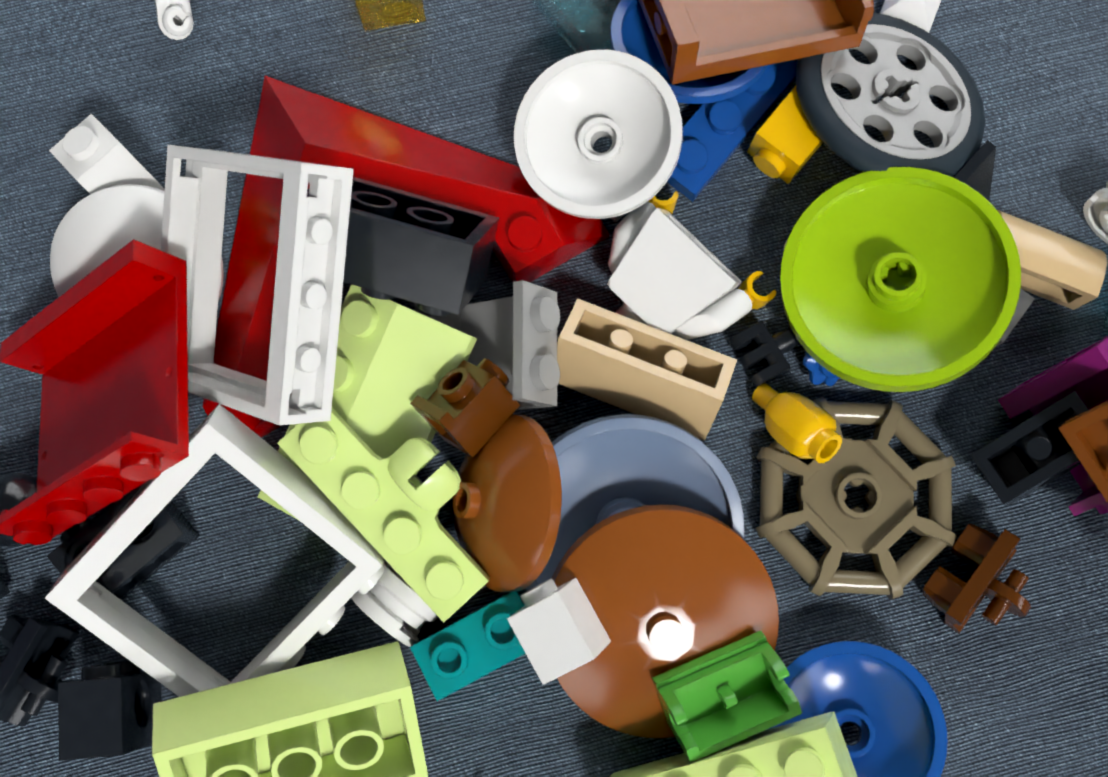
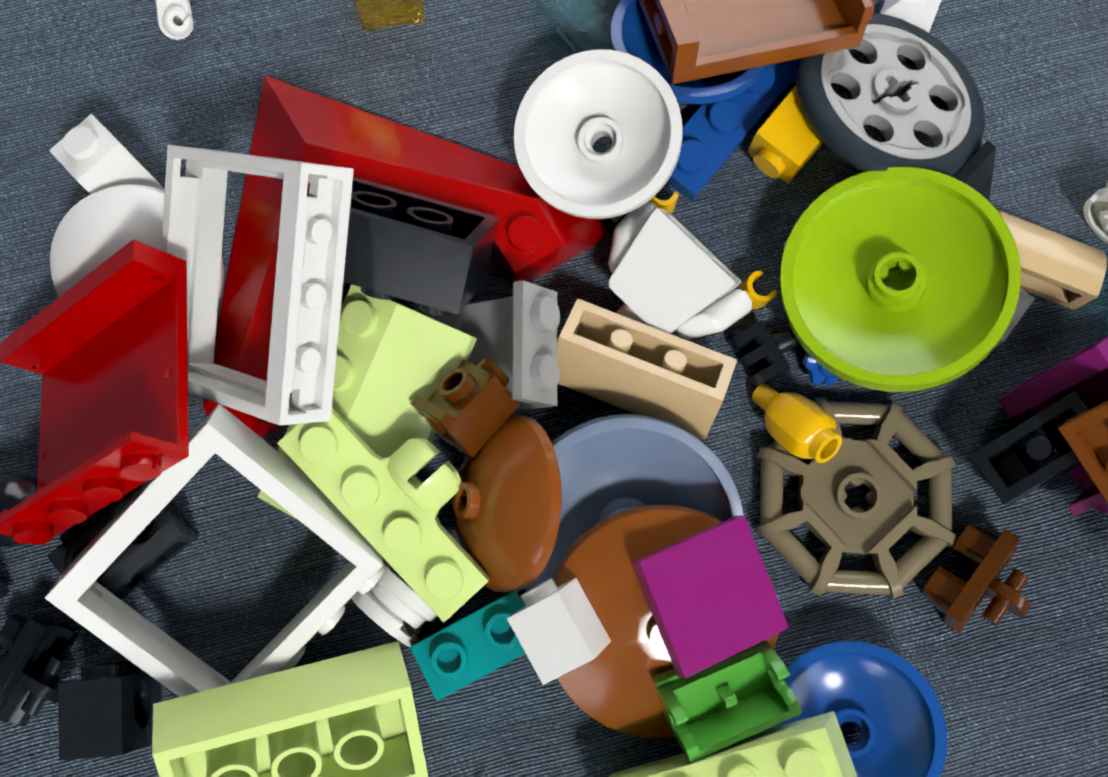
(710, 596): none -> magenta tile

